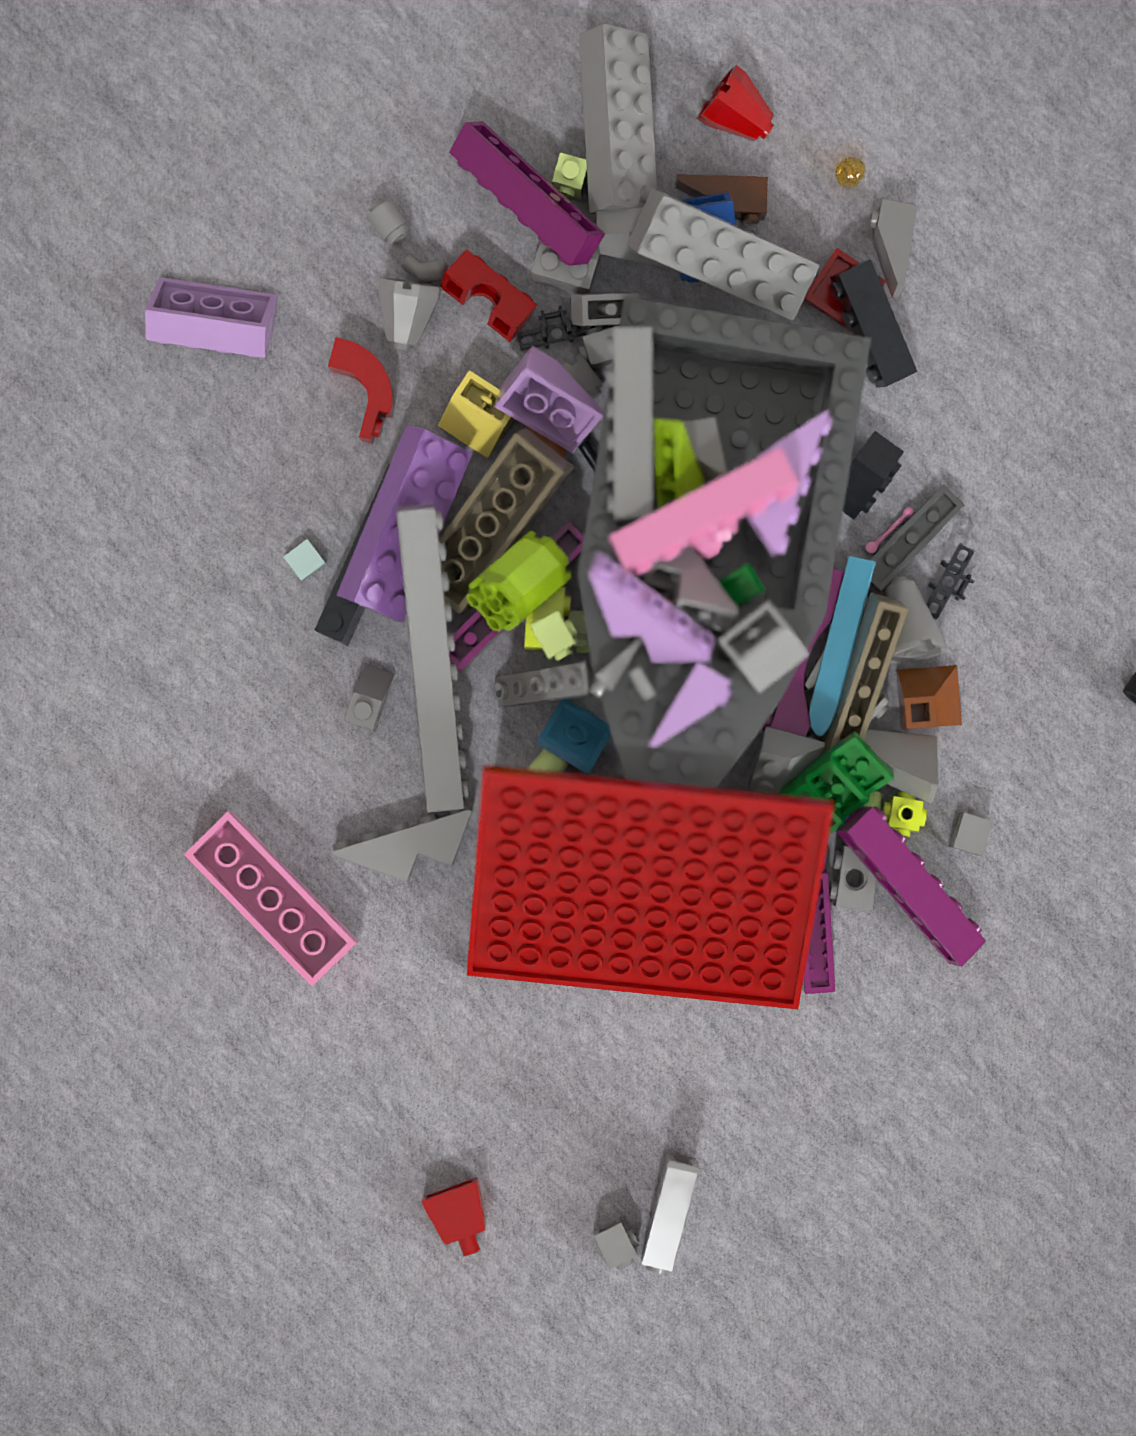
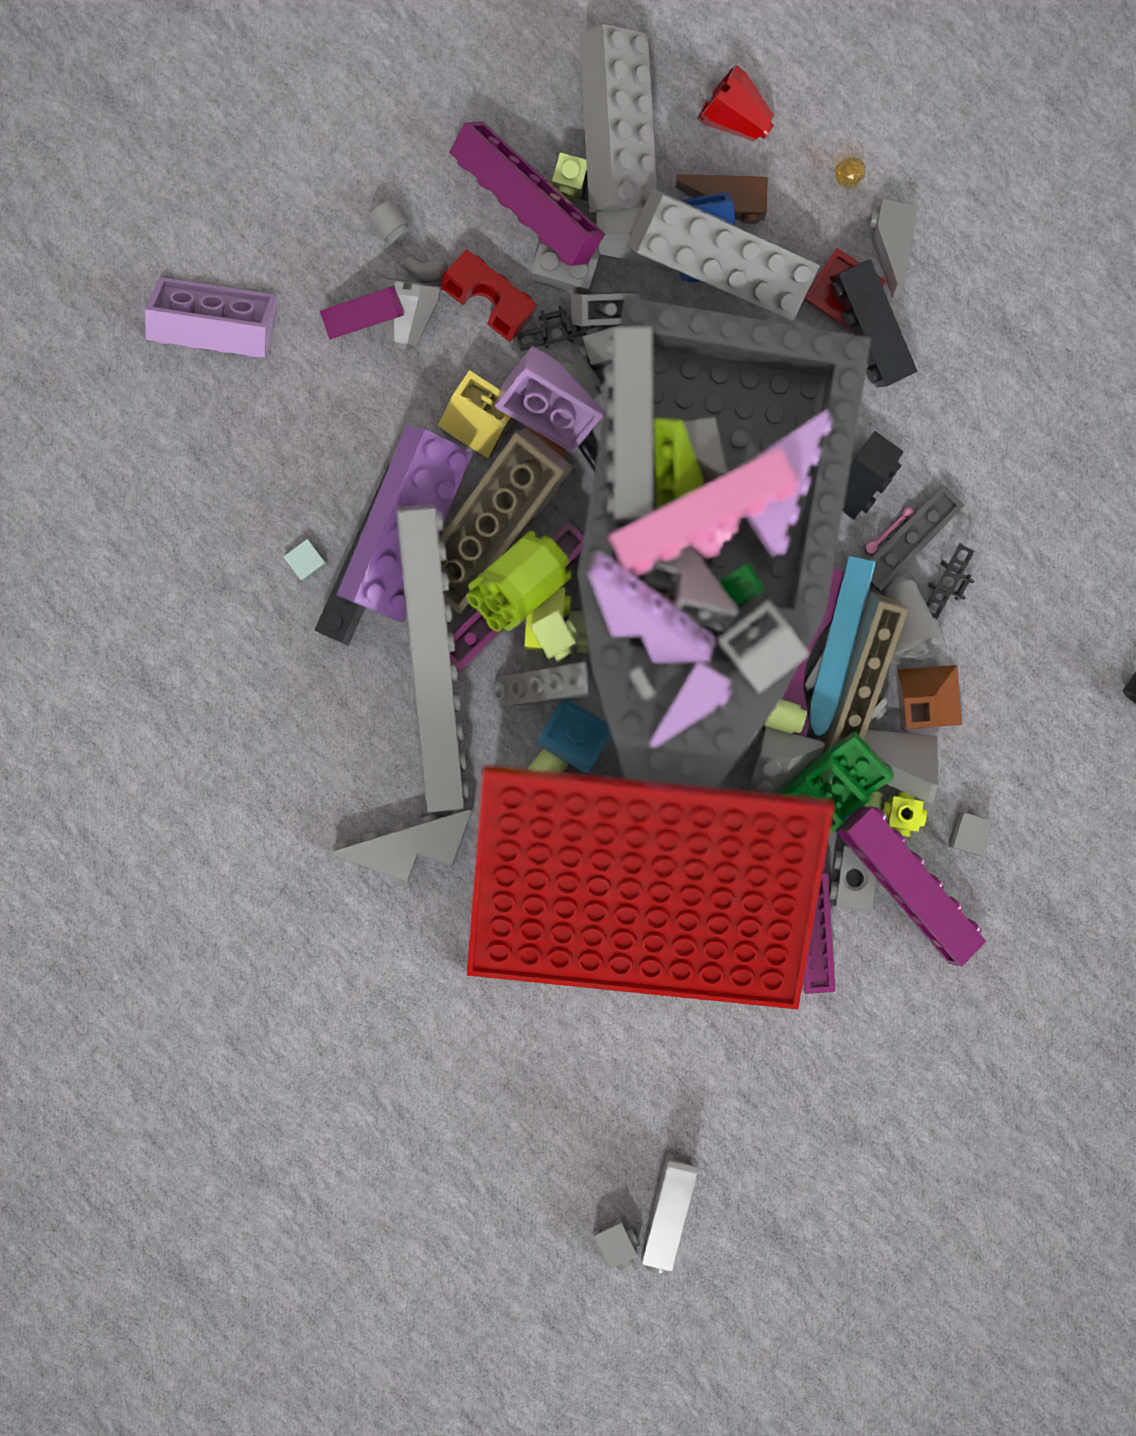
(271, 897): bright pink brick -> none
(359, 363): red arch -> none
(362, 312): none -> magenta tile
(369, 698): light grey slope -> none
(457, 1214): red torso -> none
(610, 674): light grey piece -> none
(787, 717): none -> yellowish green brick

